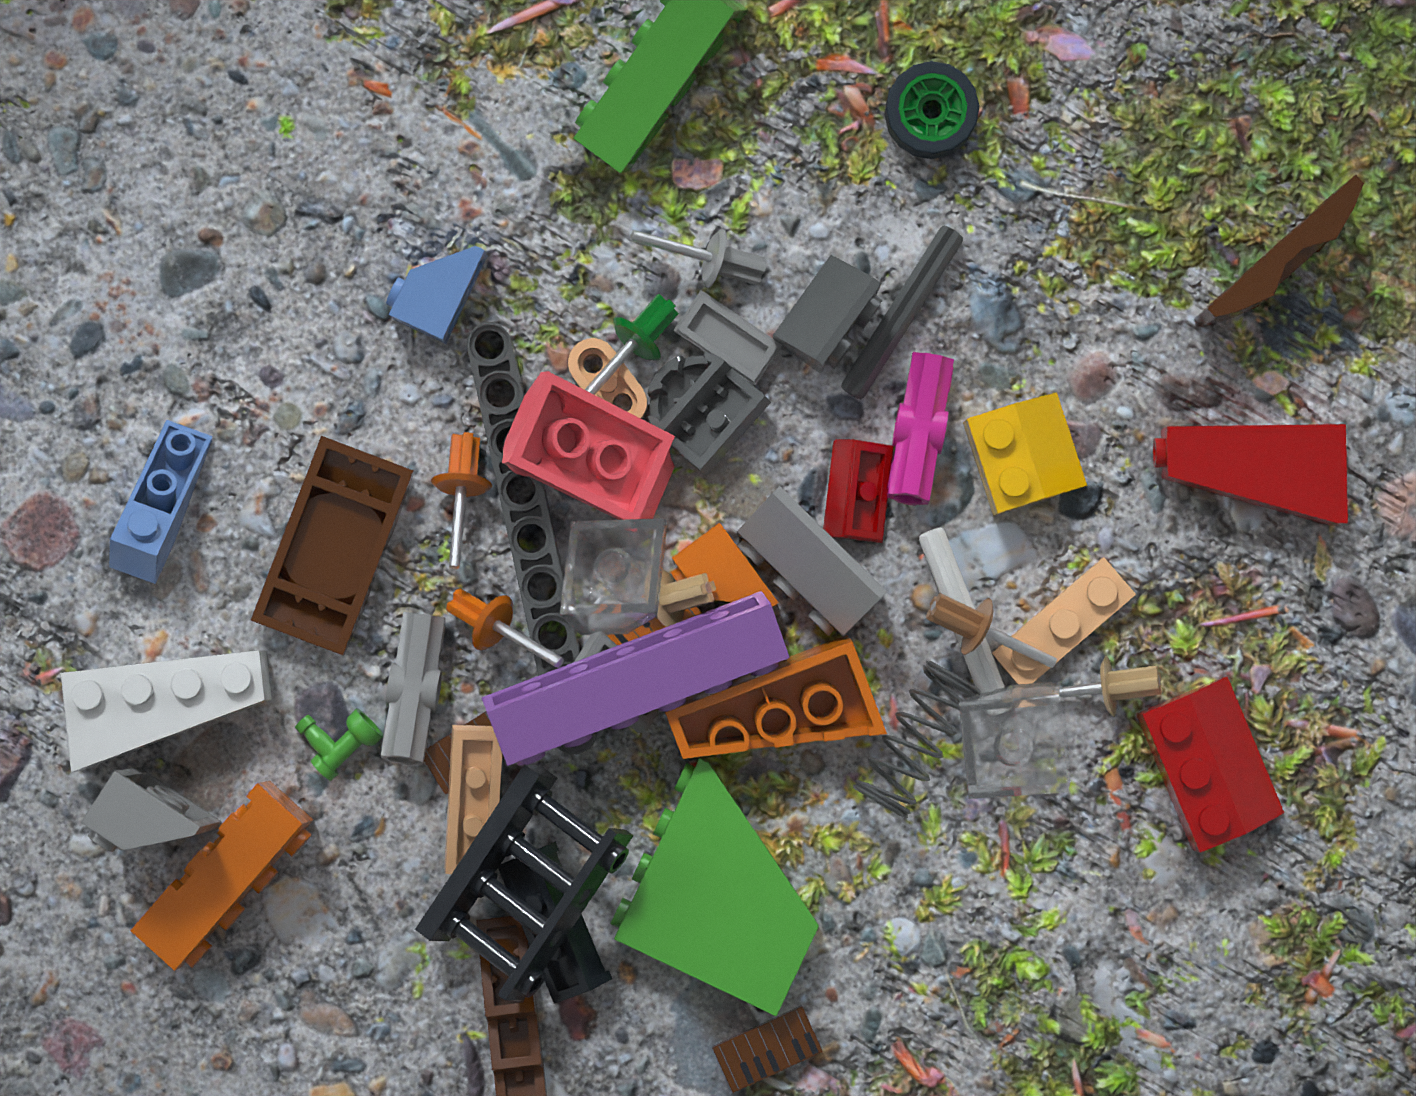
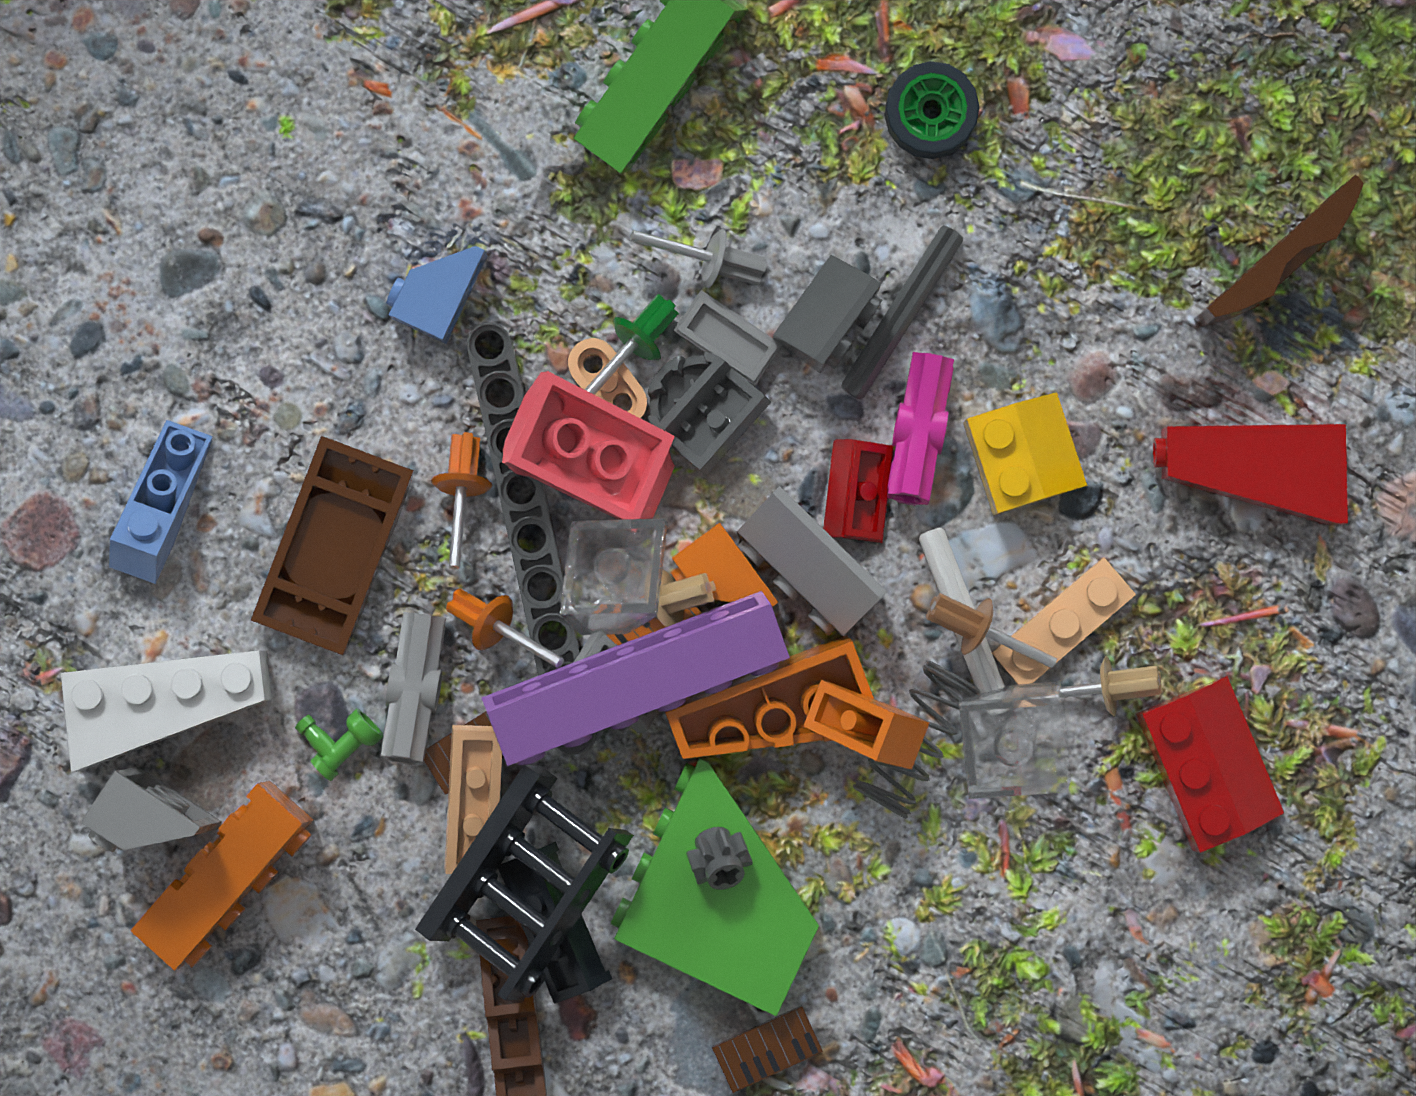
(719, 858): none -> dark grey gear
(866, 725): none -> orange slope

